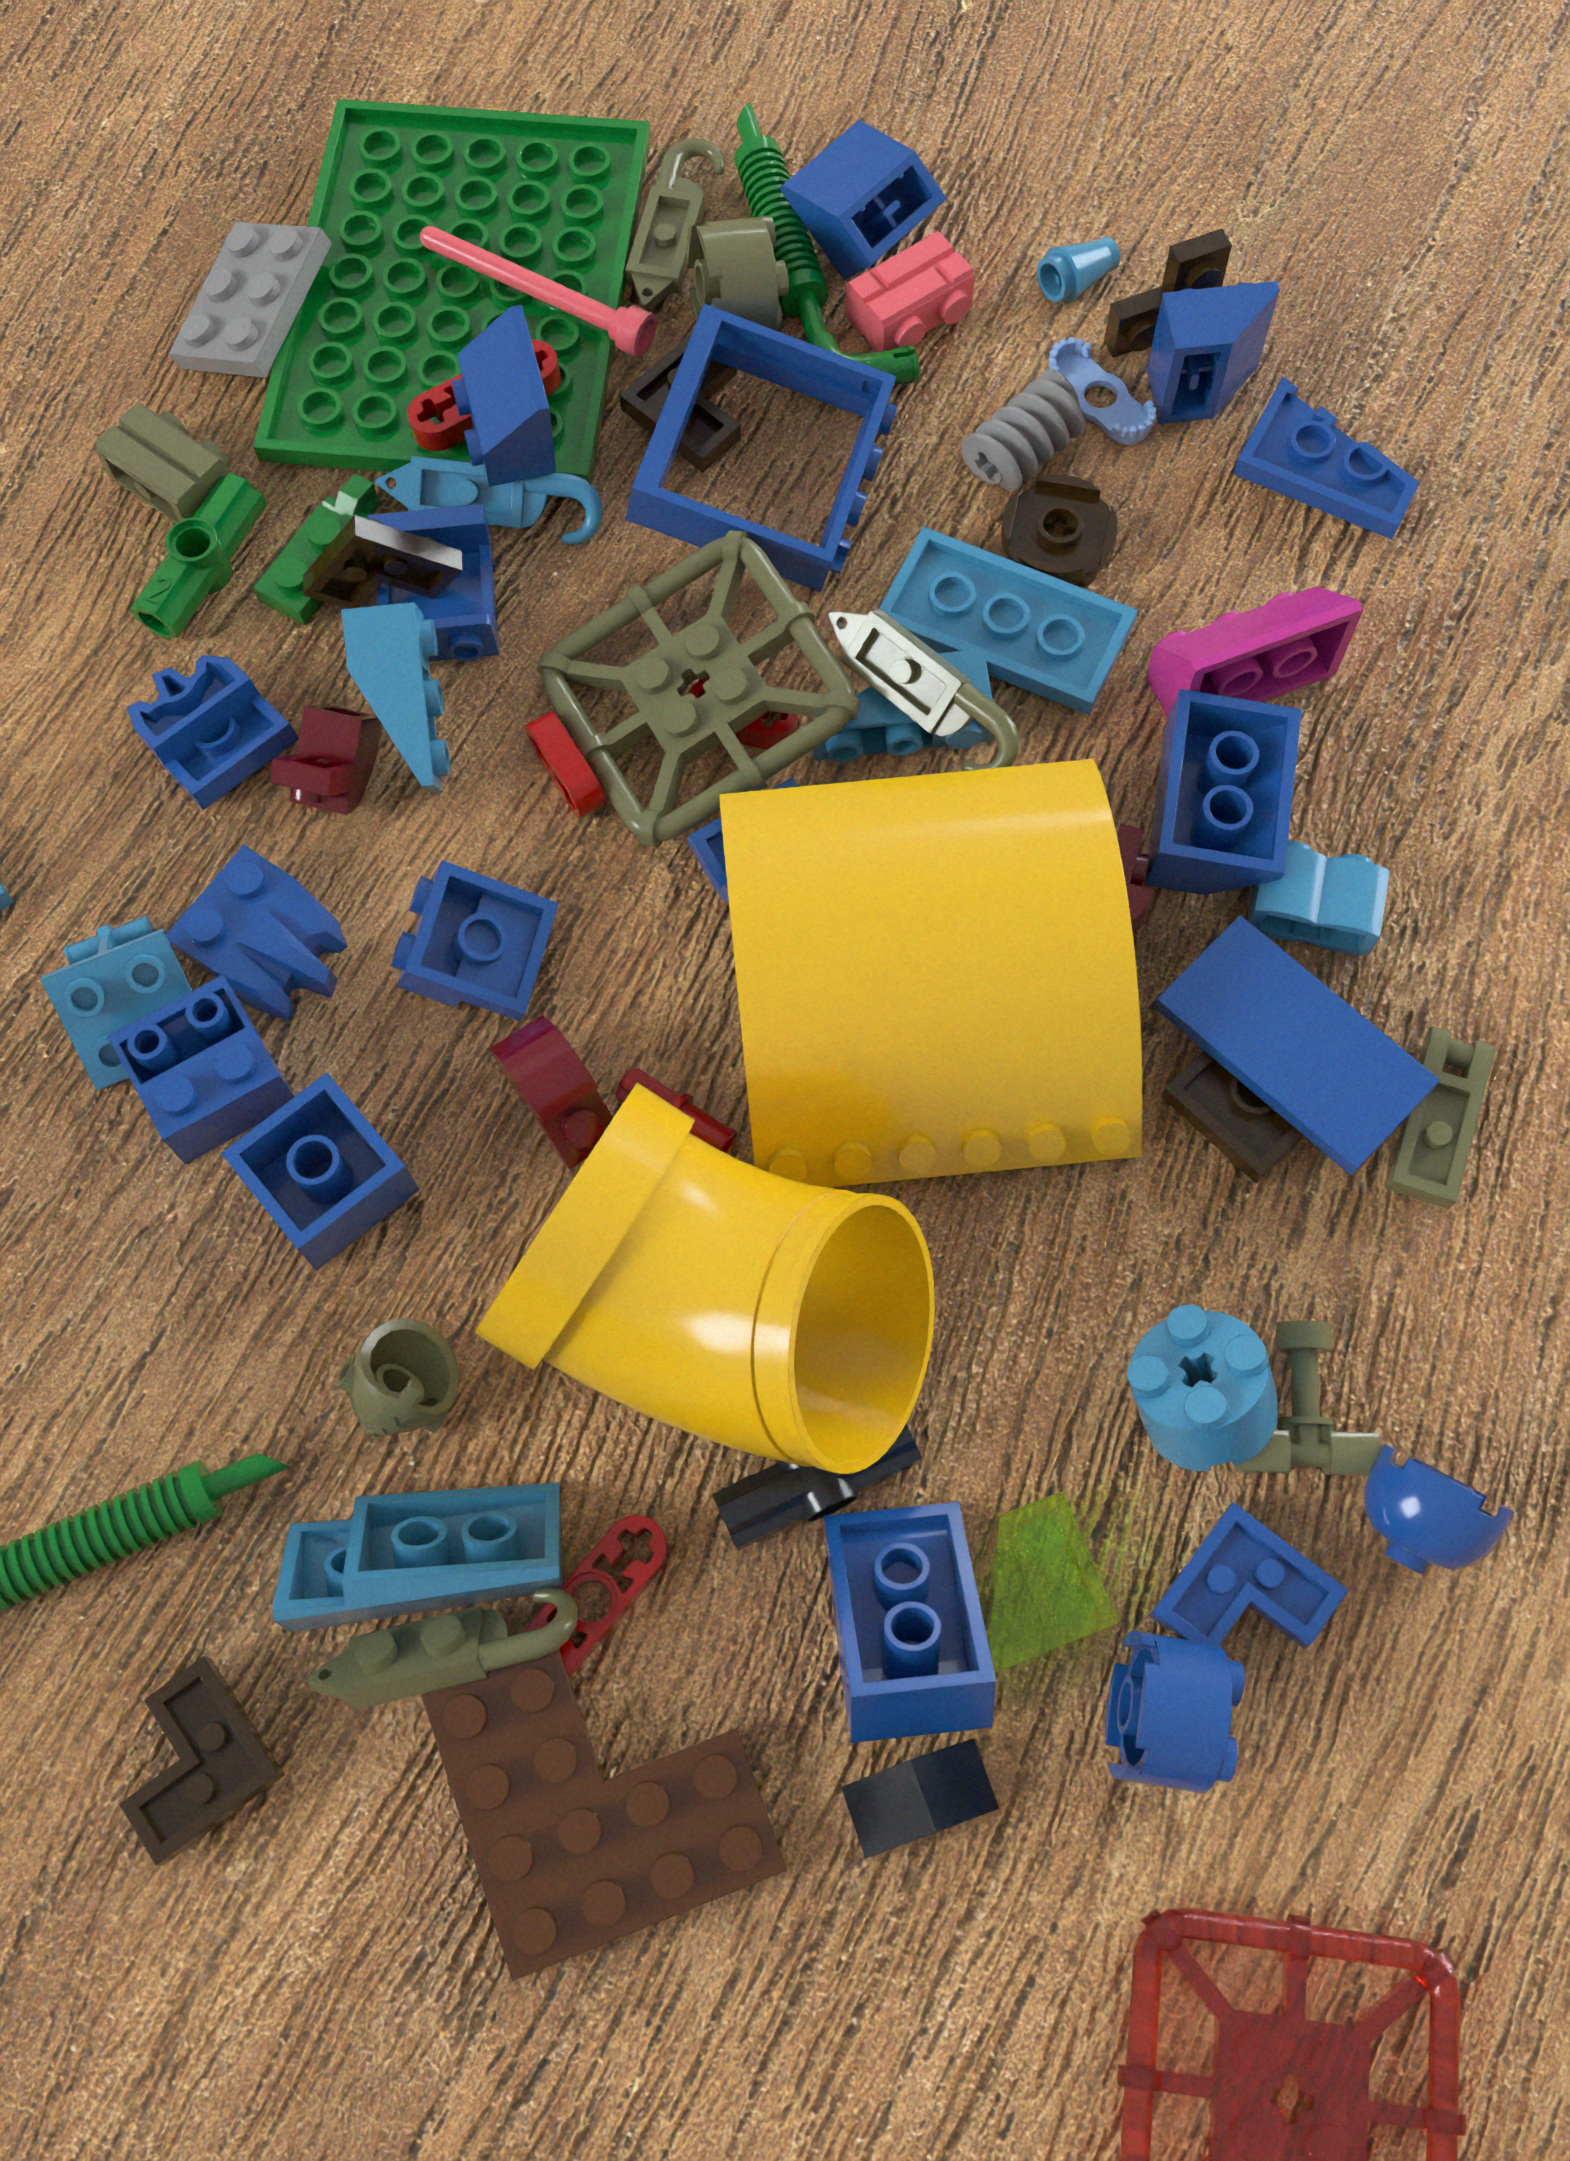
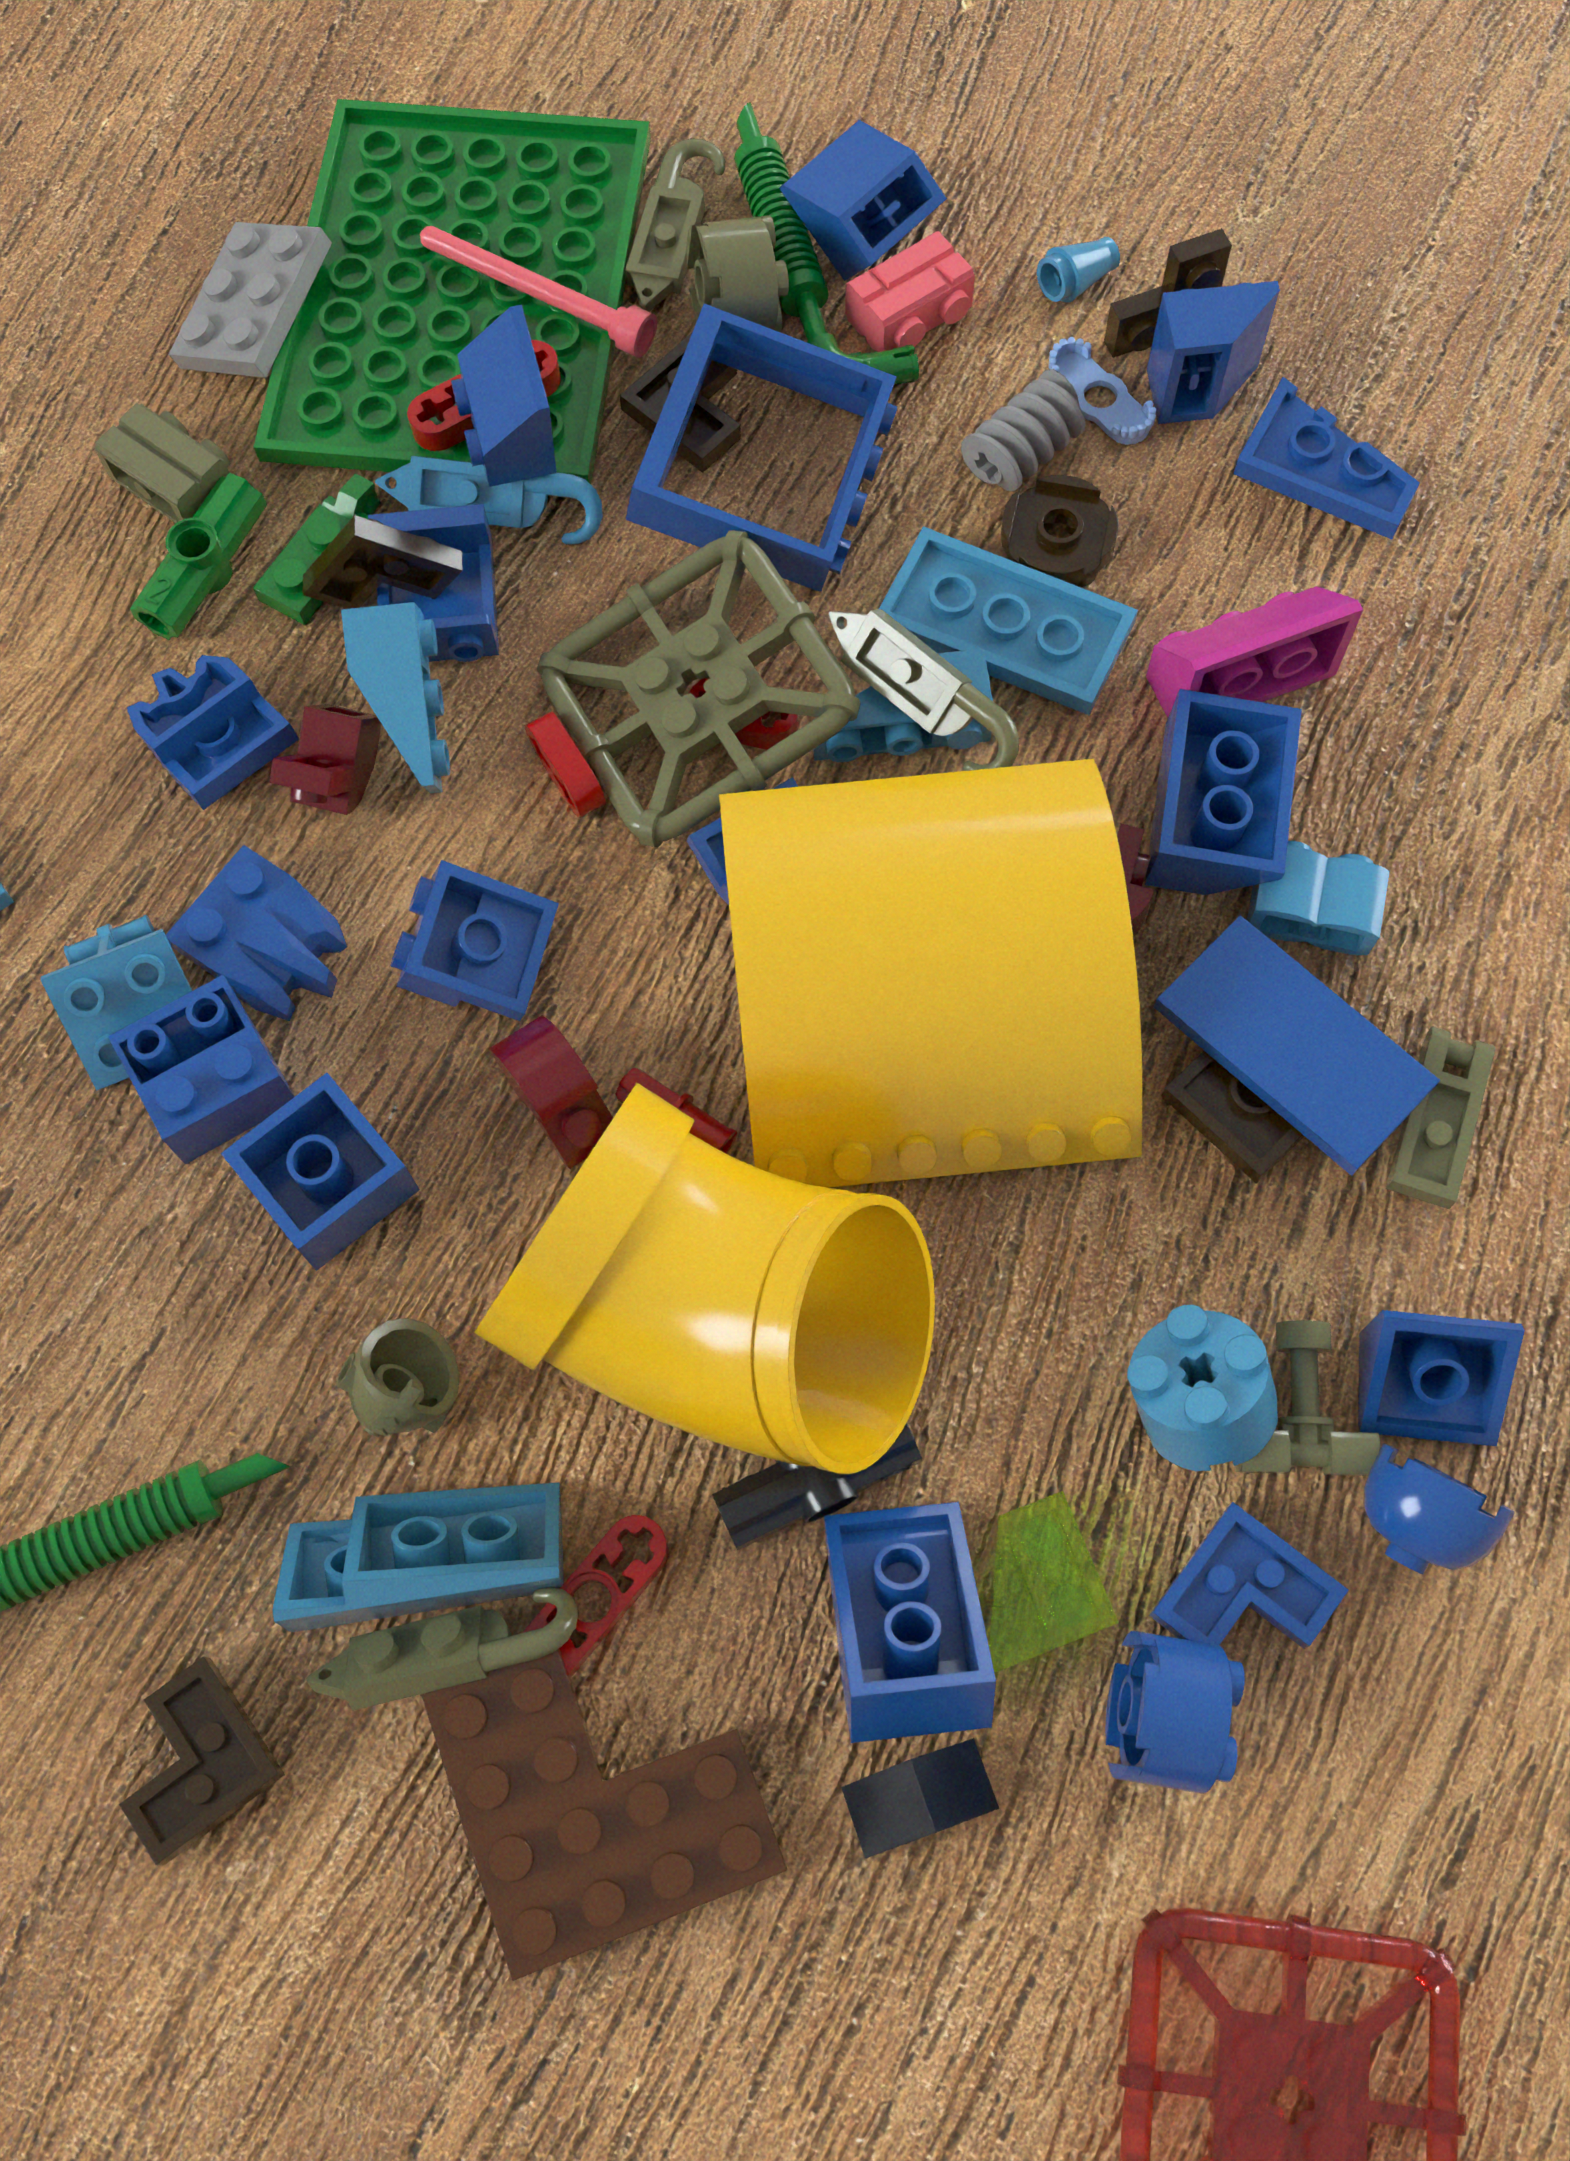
(1436, 1376): none -> blue slope

